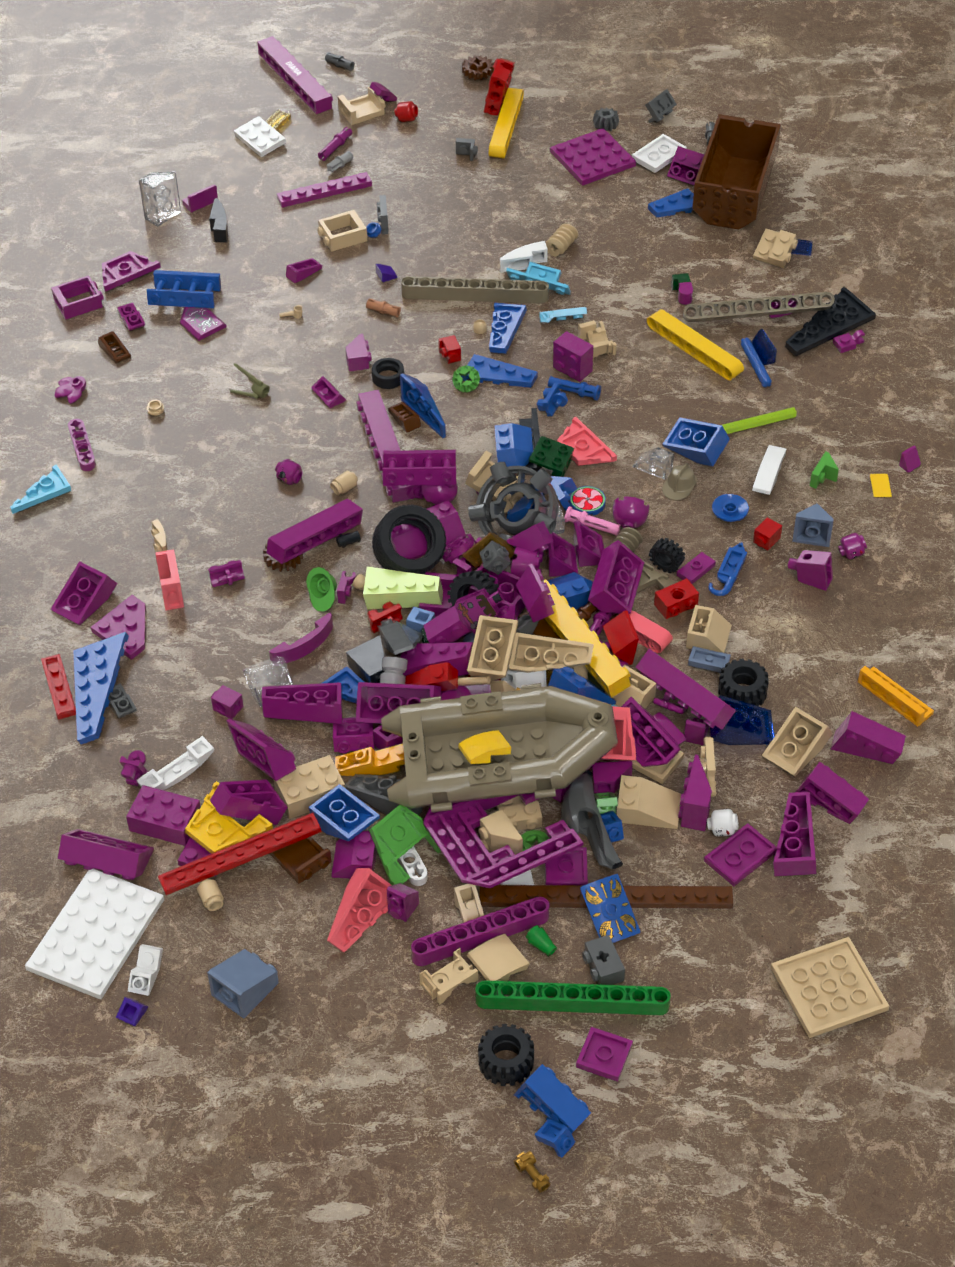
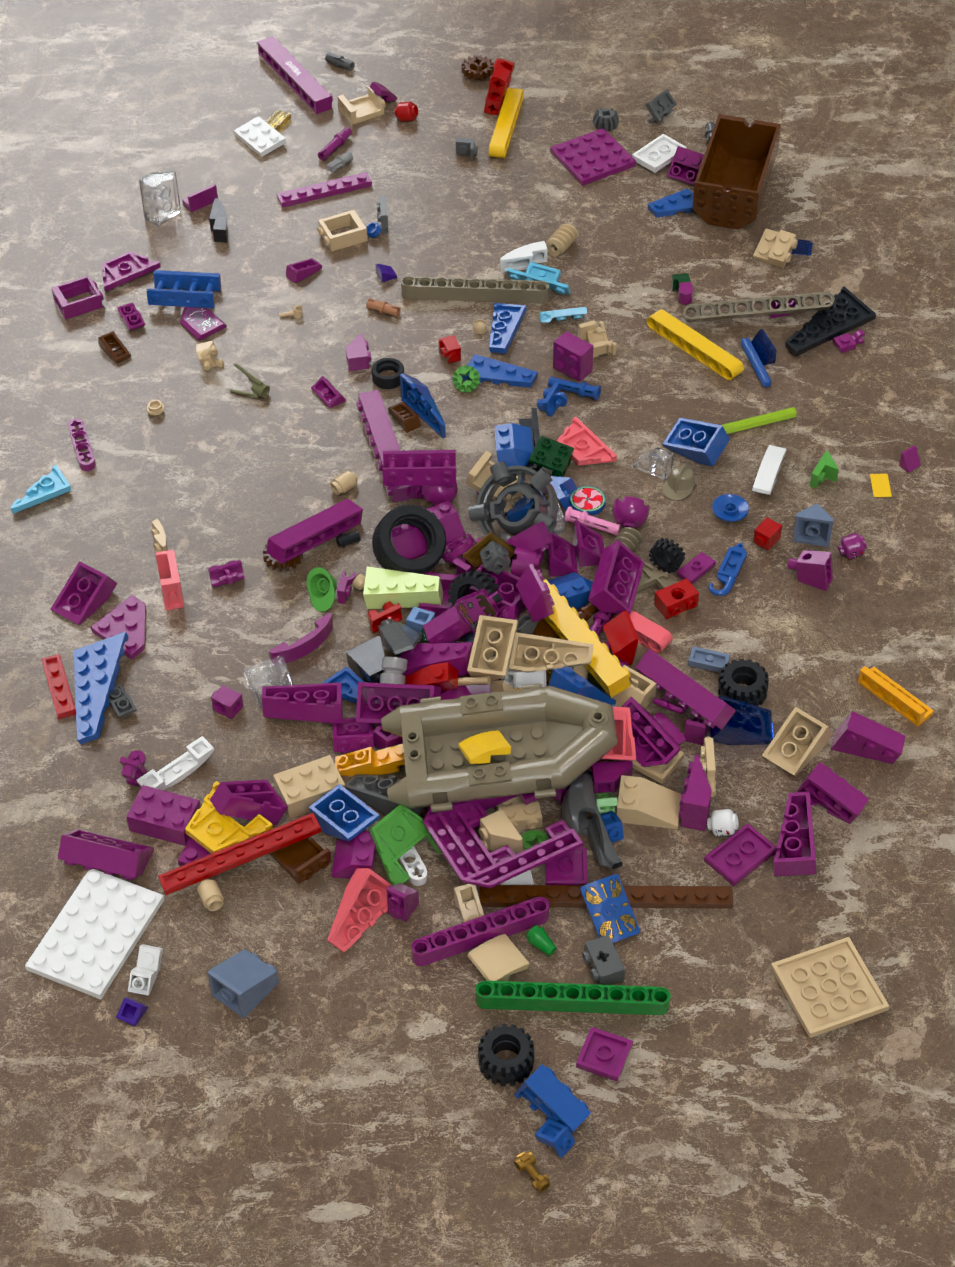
(71, 388): magenta plate -> none
(207, 355): none -> tan piece
(261, 750): magenta slope -> none
(288, 472): magenta head -> none
(447, 978): tan piece -> none
(708, 630): tan slope -> none

